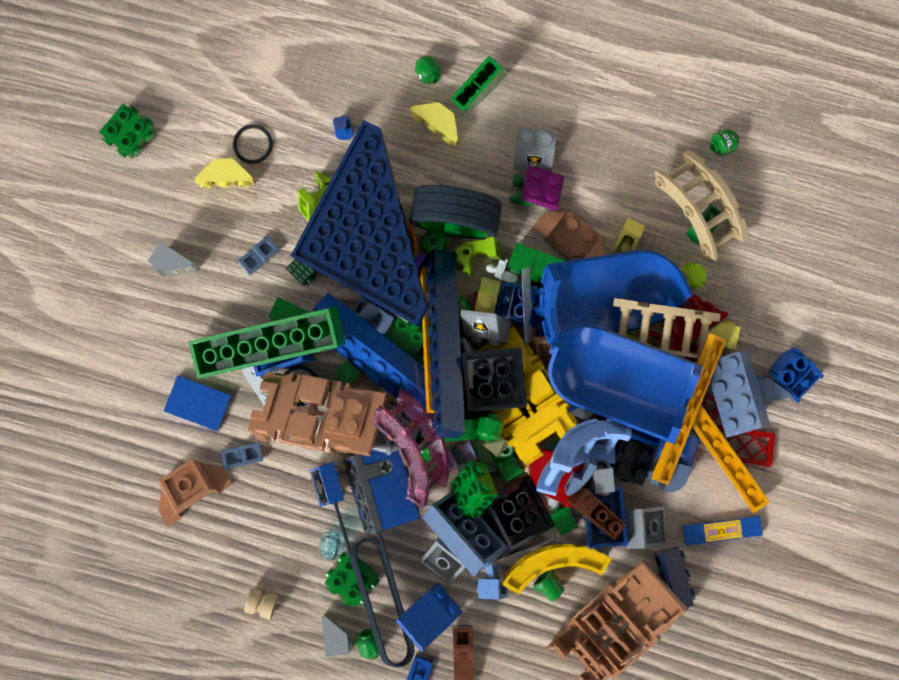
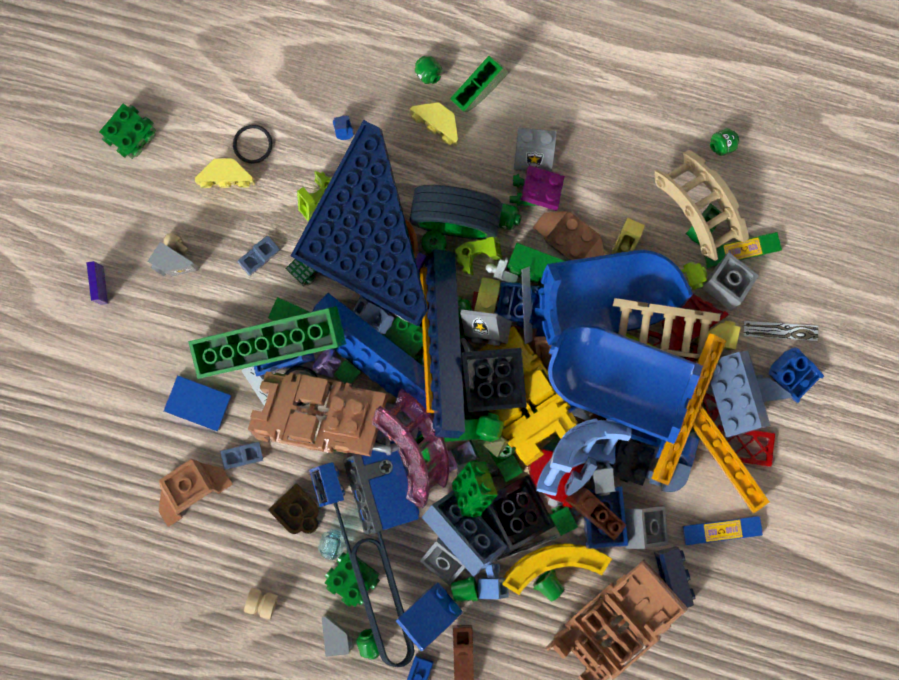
(97, 283): none -> dark purple tile
(175, 243): none -> tan cylinder
(296, 511): none -> dark brown plate
(327, 363): none -> lavender piece
(465, 590): none -> green piece
(509, 217): none -> green head
(730, 281): none -> light grey slope
(749, 249): none -> tile
(781, 330): none -> sticker

